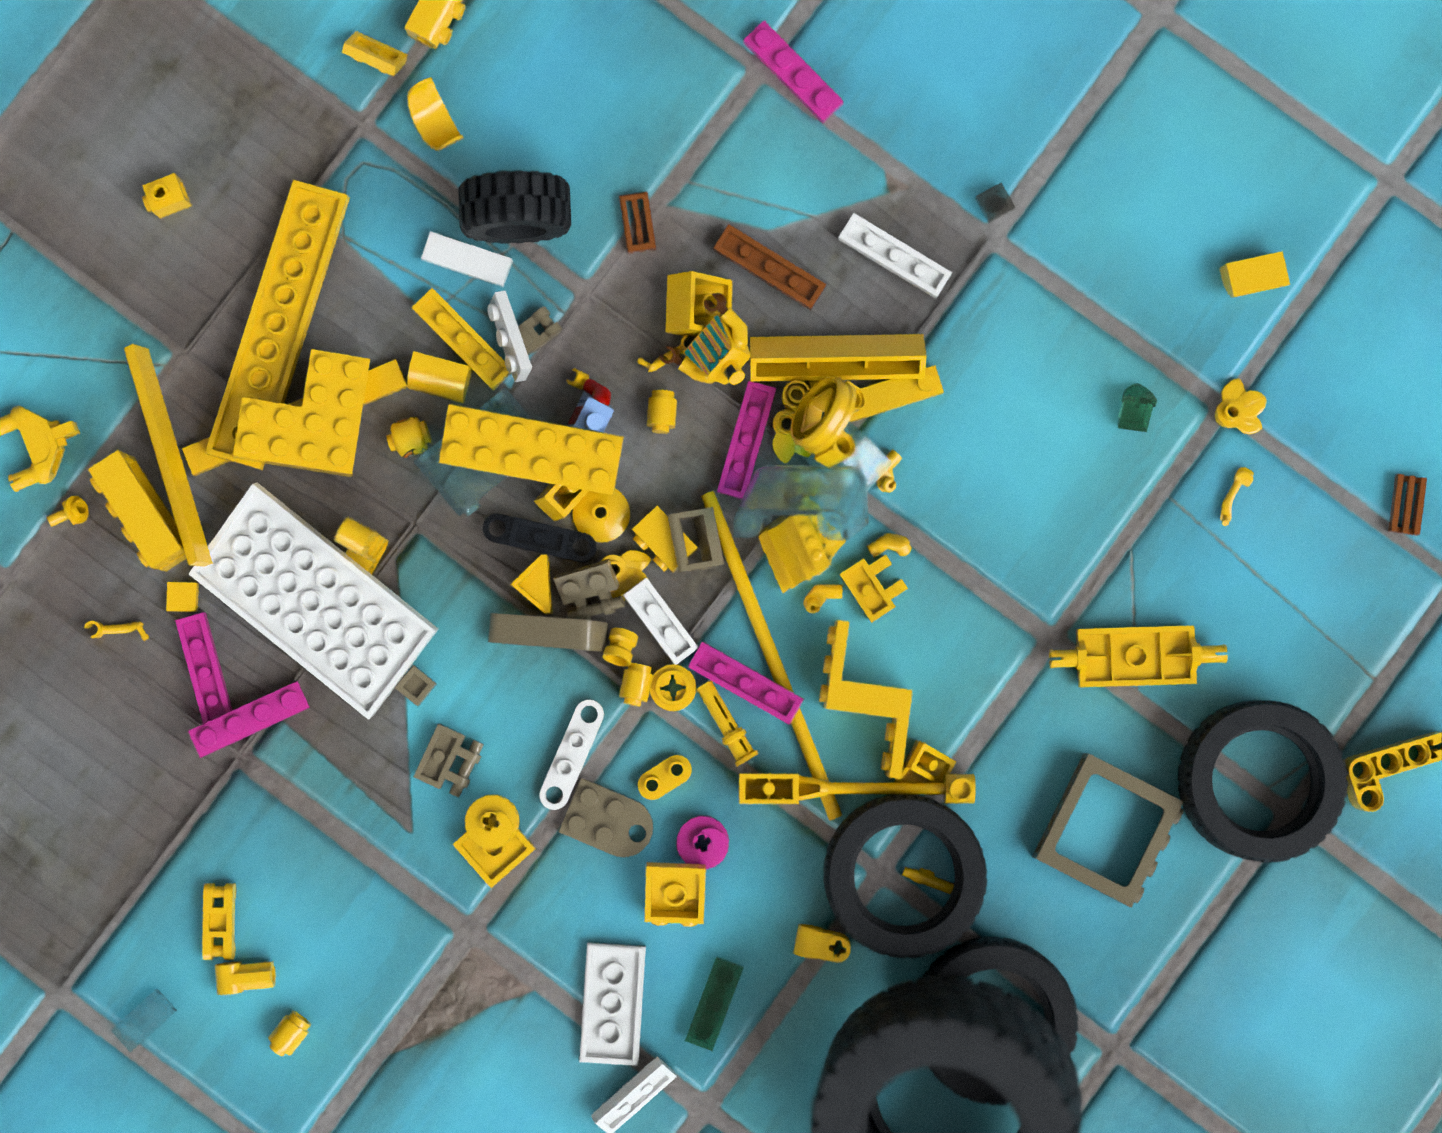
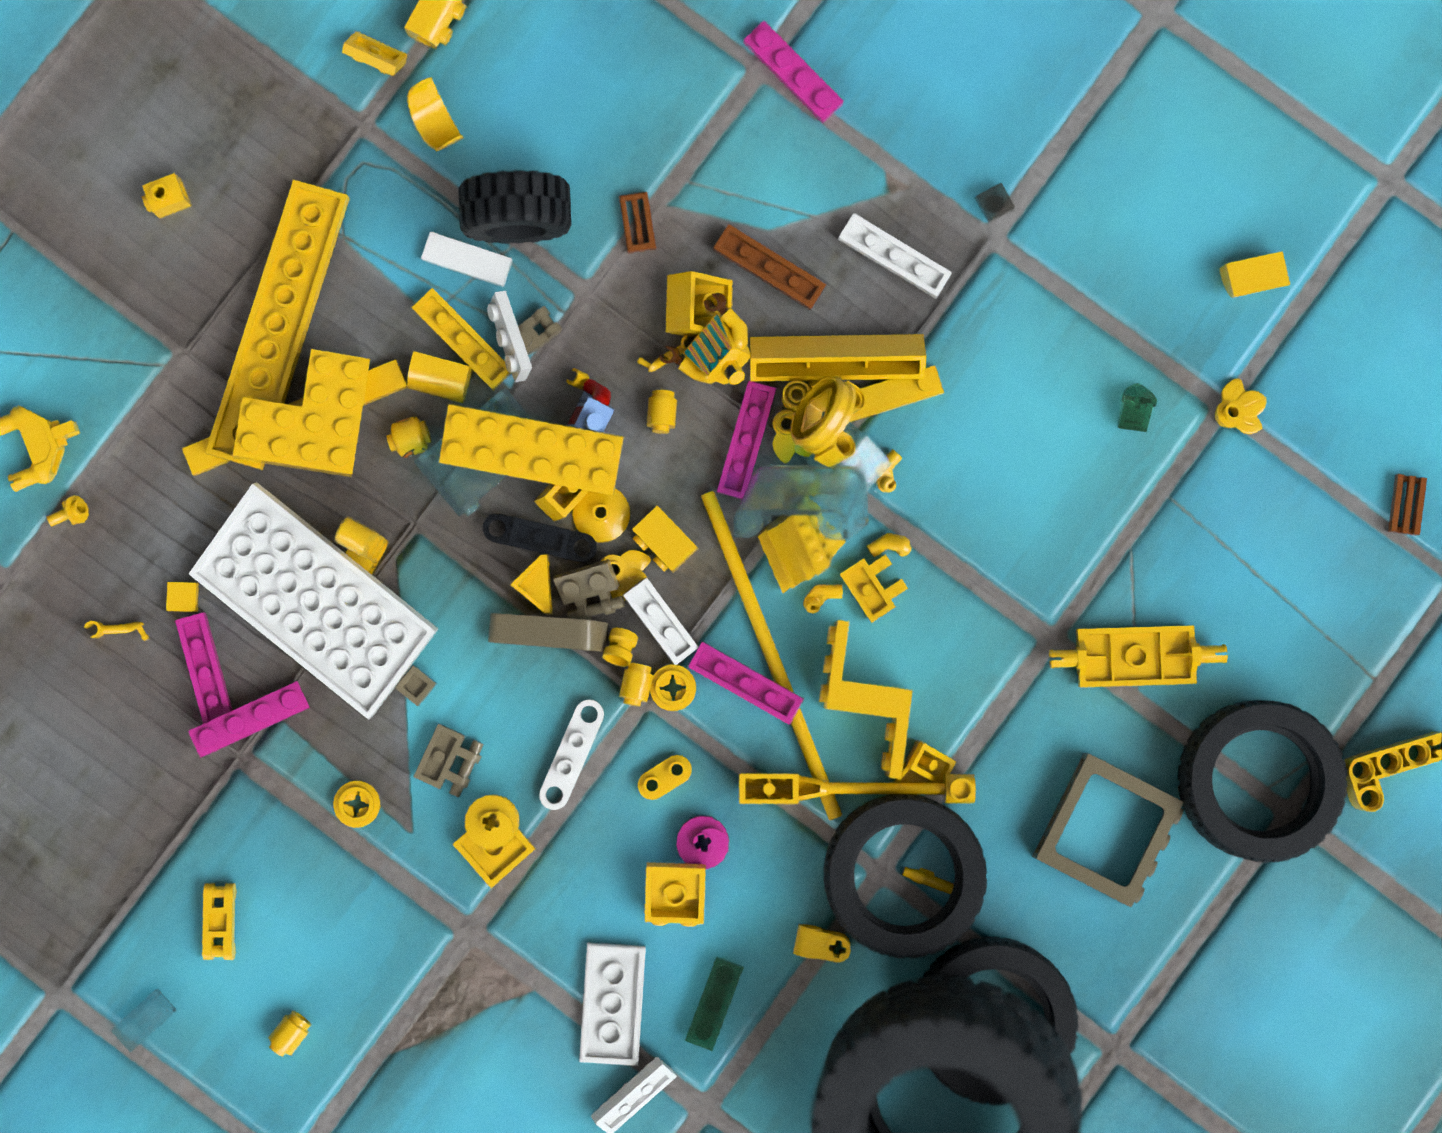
(139, 509): yellow piece -> none
(168, 456): yellow tile -> none
(237, 977): yellow piece -> none
(346, 813): none -> yellow gear
(604, 820): dark tan plate -> none
(707, 538): dark tan tile -> none
(733, 735): yellow pin -> none
(1242, 477): yellow piece -> none

